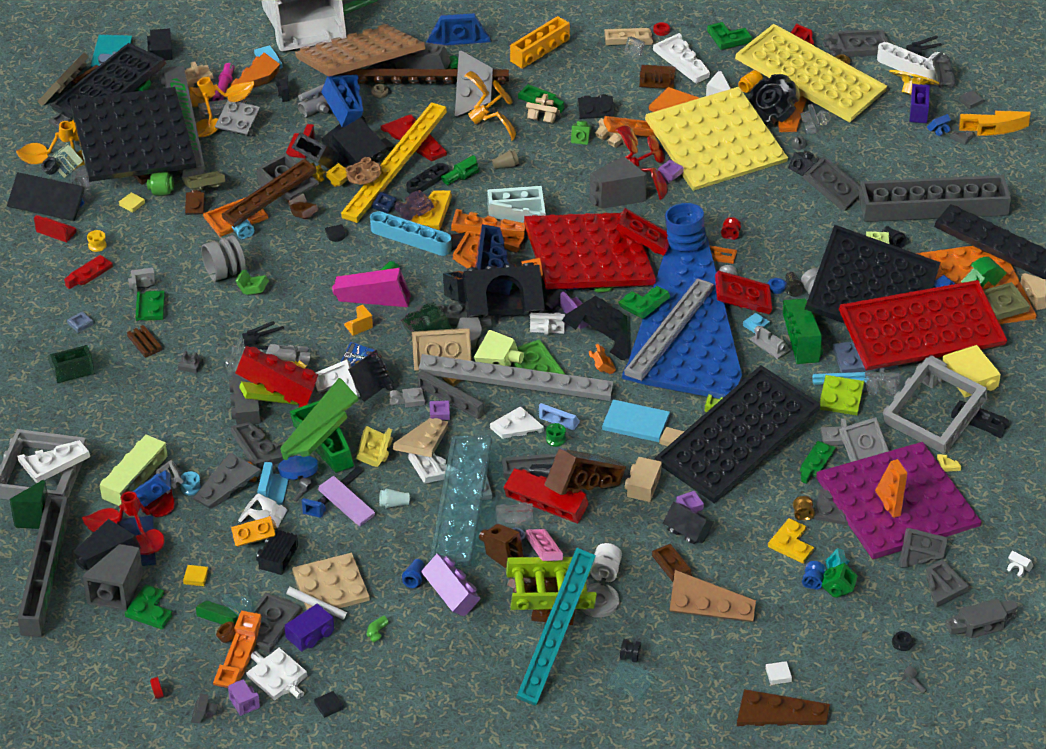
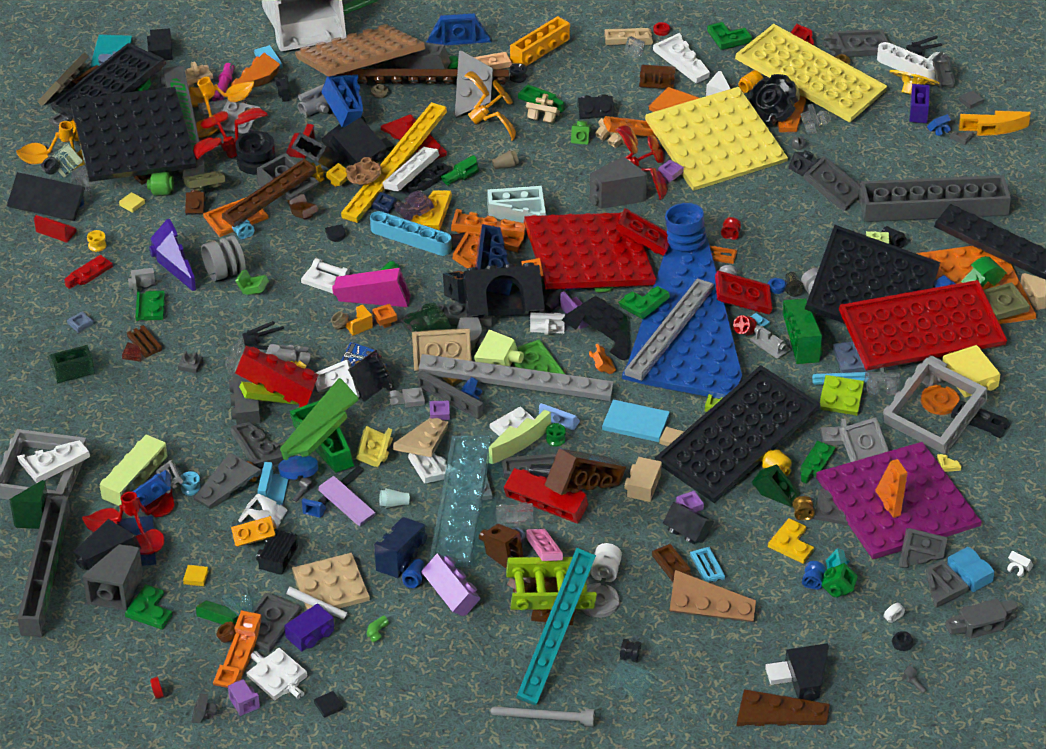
(131, 352): none -> clear red tile
(170, 254): none -> dark purple wedge
(229, 143): none -> red plant
(254, 150): none -> black wheel
(320, 279): none -> white plate
(339, 320): none -> dark tan plate
(384, 315): none -> orange tile
(399, 547): none -> dark blue wedge
(411, 169): none -> white plate
(471, 389): none -> blue tile
(496, 61): none -> light nougat hinge
(517, 72): none -> black wheel
(519, 438): none -> yellowish green slope
(585, 717): none -> light grey piece
(713, 577): none -> medium azure tile
(743, 321): none -> red wheel
(775, 485): none -> dark green slope
(777, 457): none -> yellow head
(807, 669): none -> black slope
(894, 612): none -> white tile
(939, 399): none -> orange tile
(971, 568): none -> dark azure brick

